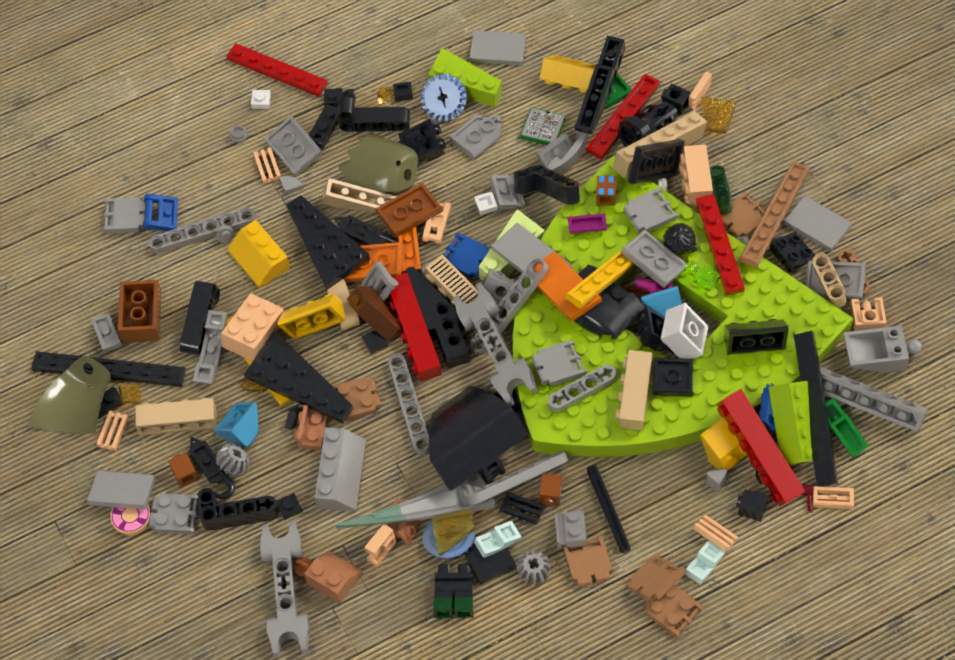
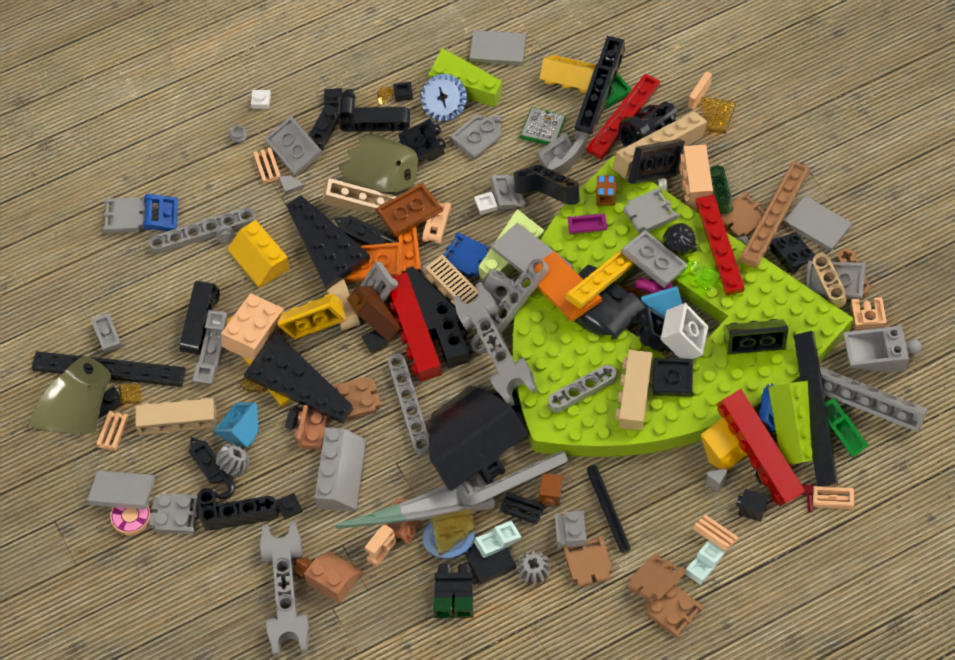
(139, 311): dark orange brick -> none
(183, 470): dark orange brick -> none
(277, 70): red plate -> none
(557, 365): light grey plate -> none
(676, 96): black brick -> none

